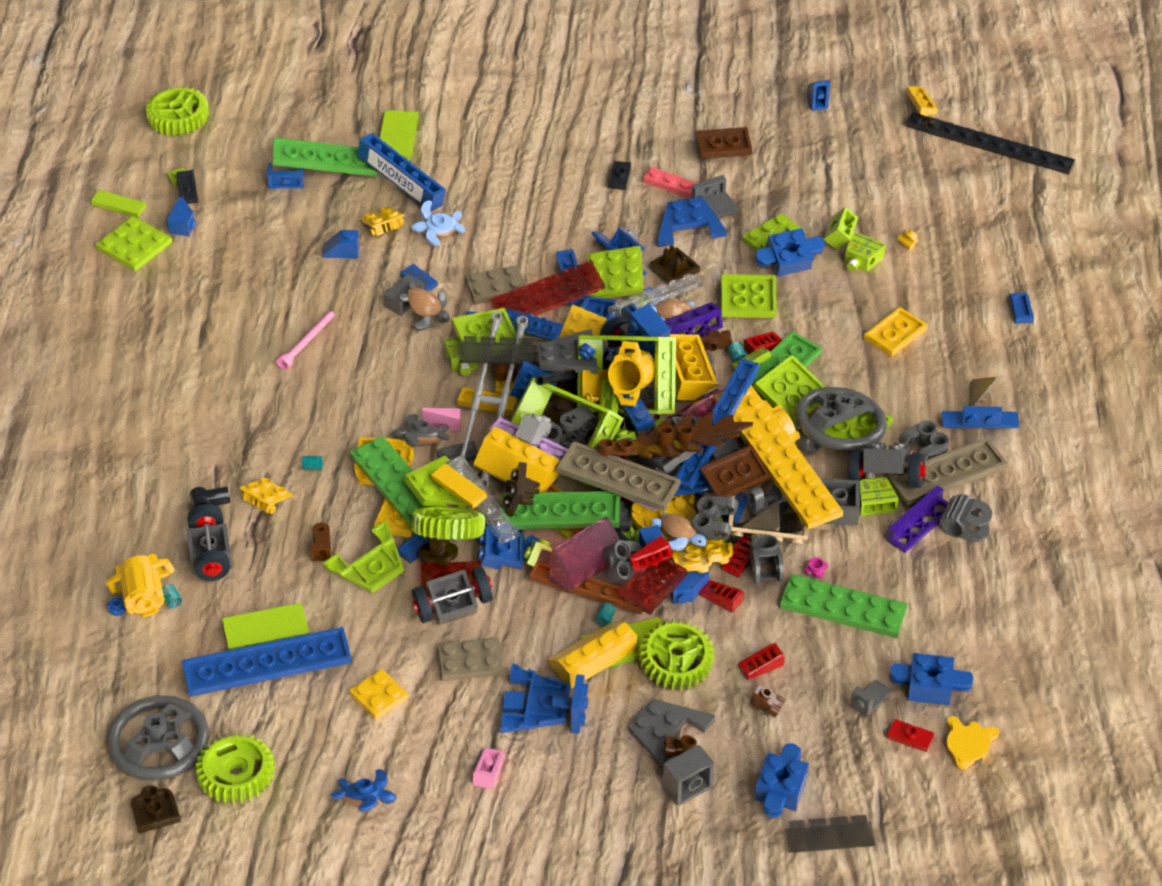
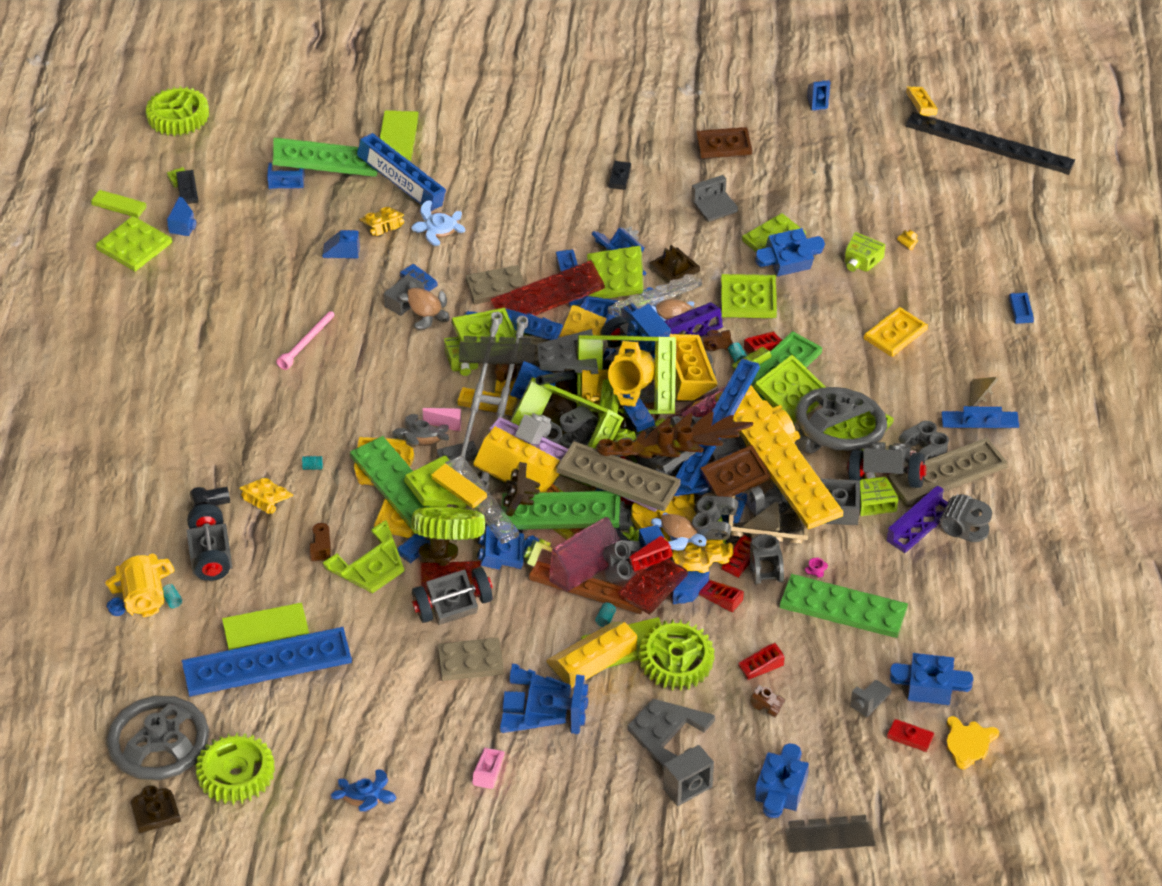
(378, 694): yellow plate -> none
(586, 351): blue plate -> none
(669, 182): coral plate -> none
(676, 747): reddish brown plate -> none
(687, 215): blue wing -> none
(841, 228): lime brick -> none

